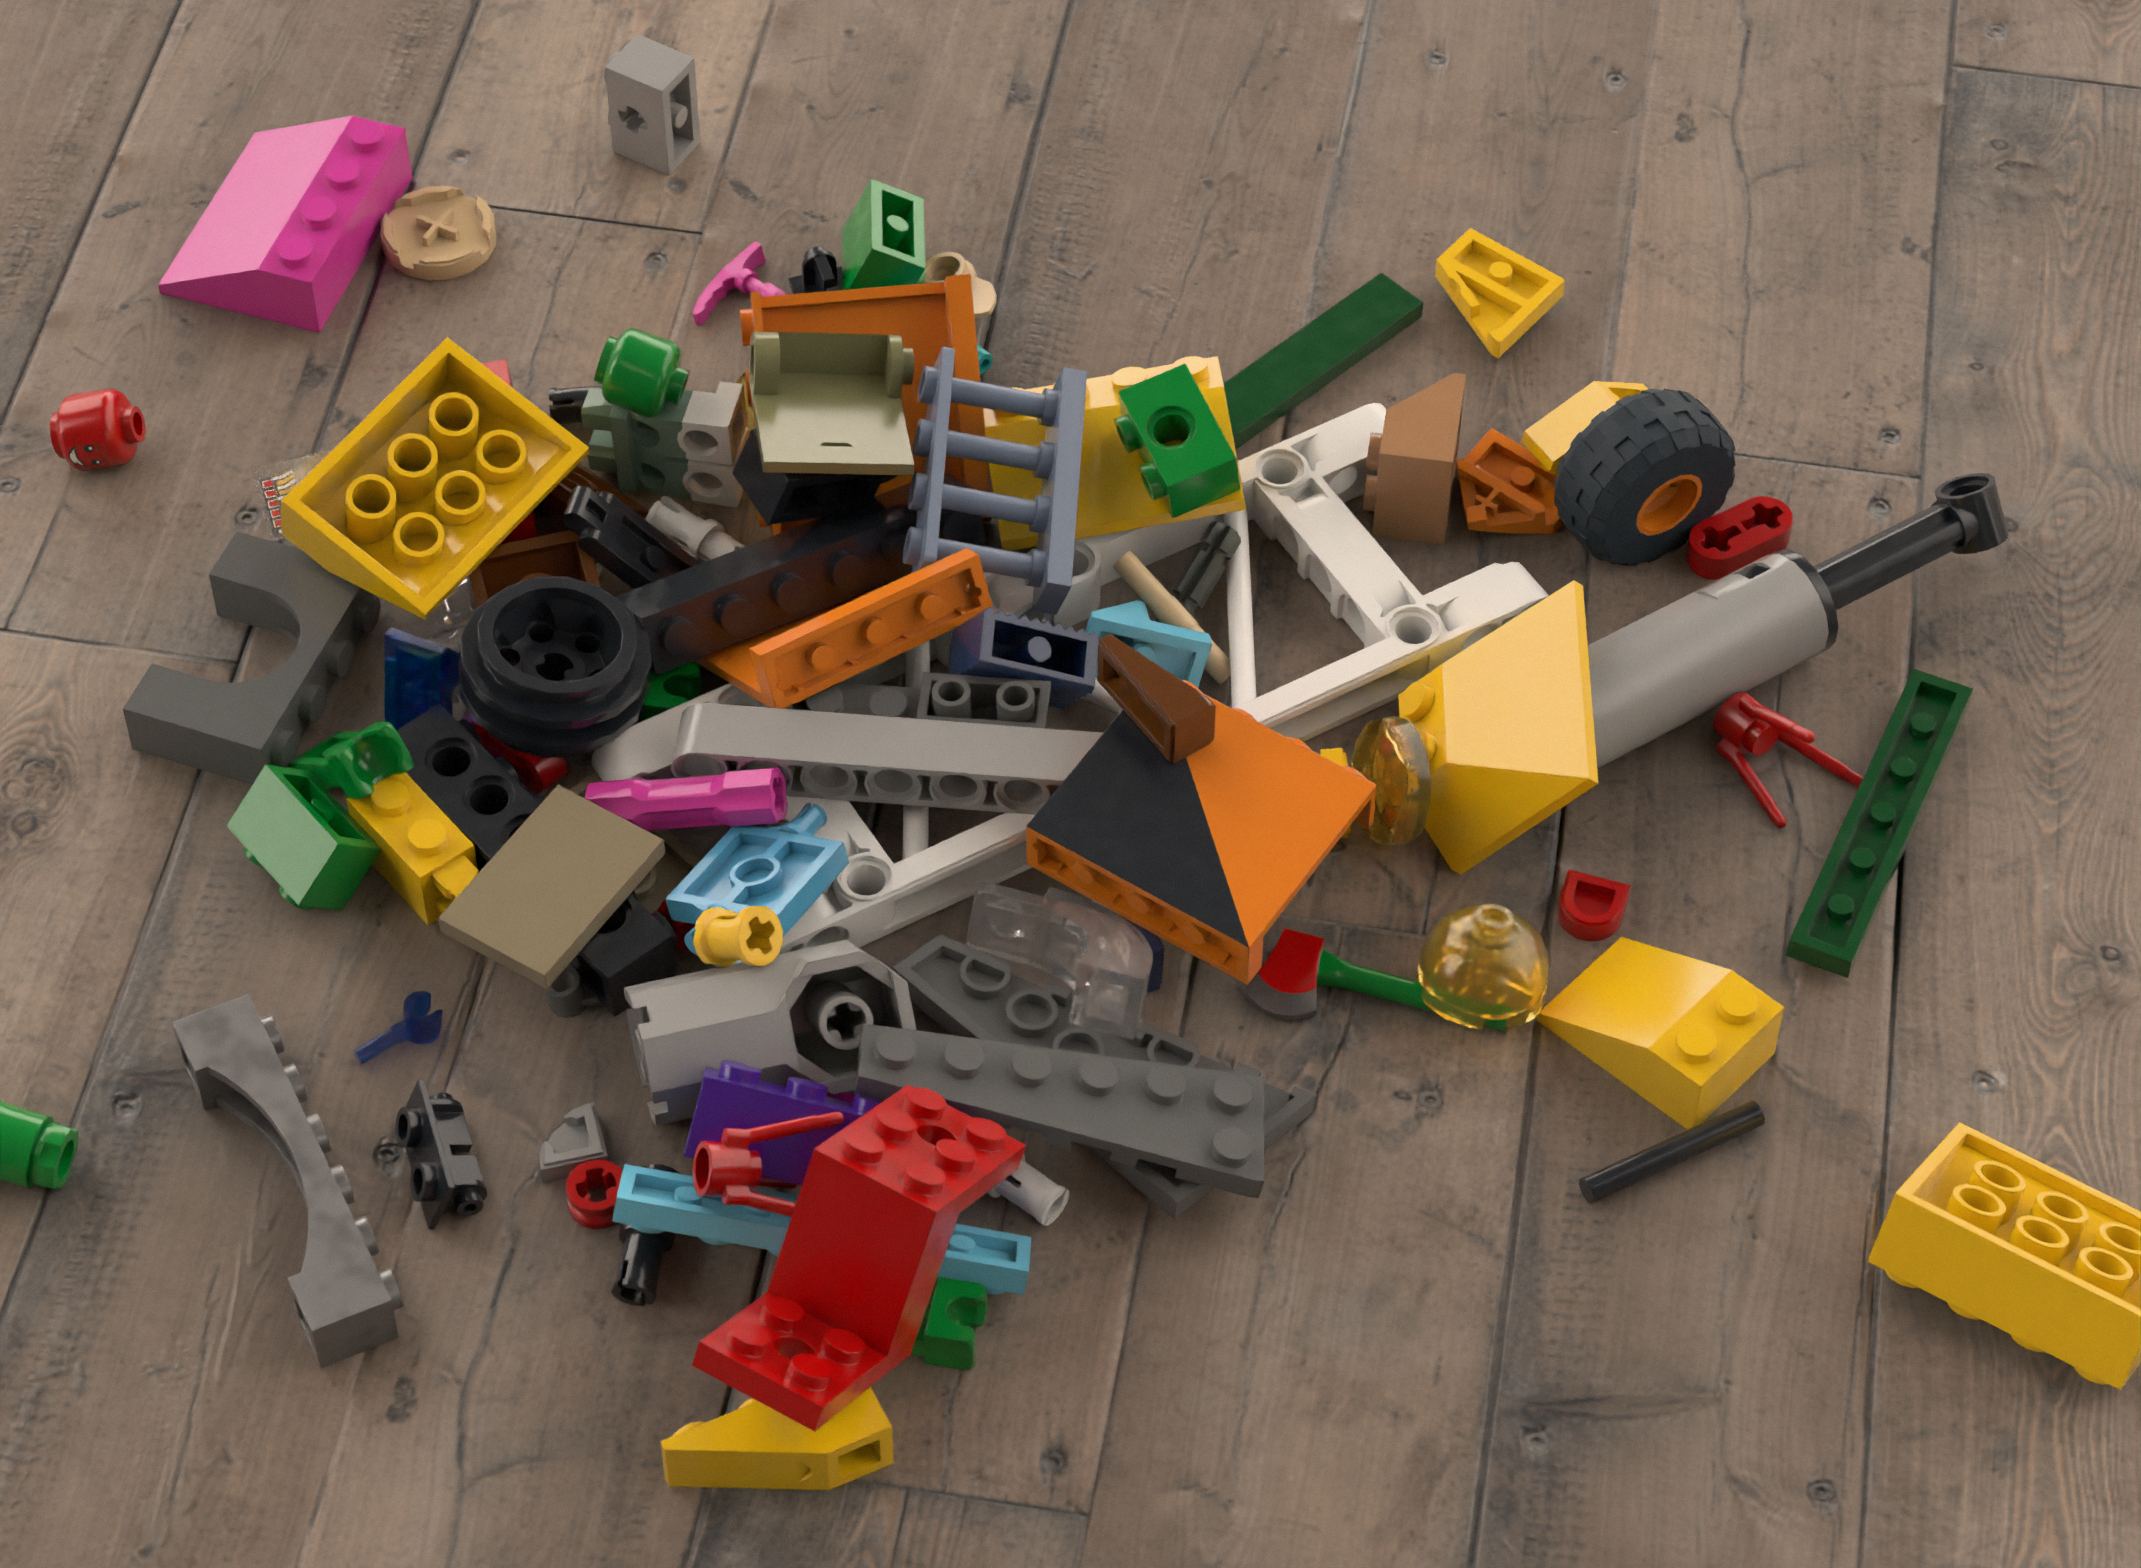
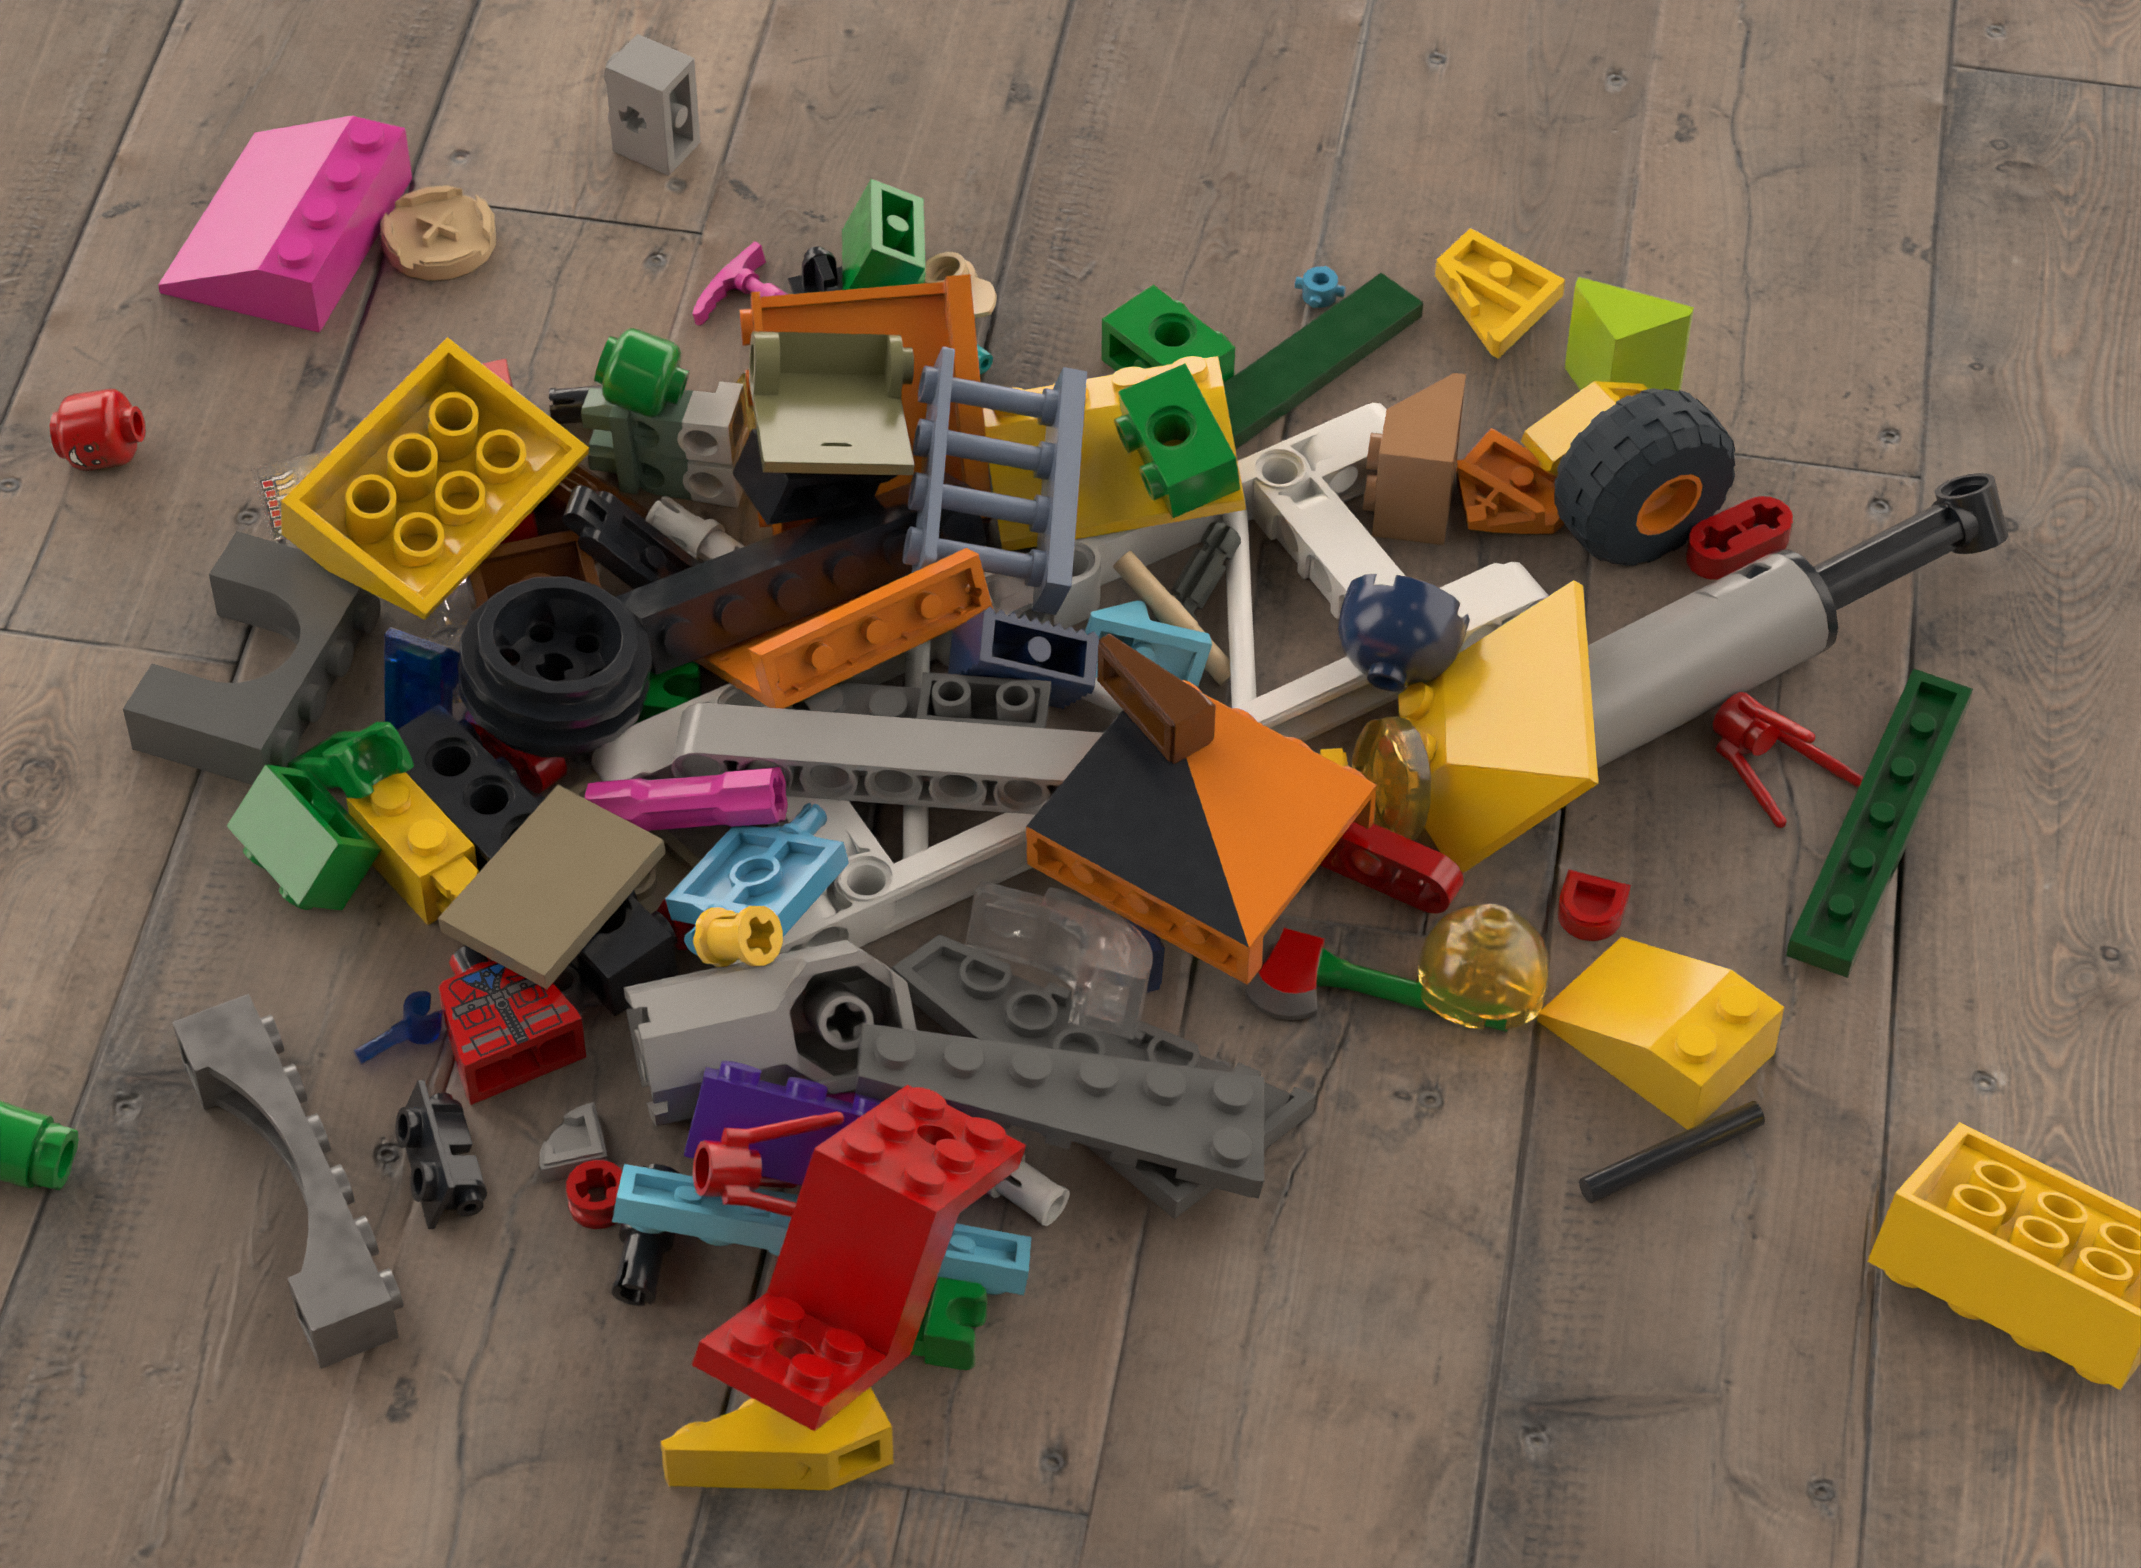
(505, 1026): none -> red torso
(1159, 331): none -> green brick
(1320, 287): none -> dark azure piece
(1400, 630): none -> dark blue cylinder
(1405, 870): none -> red beam
(1626, 337): none -> lime slope

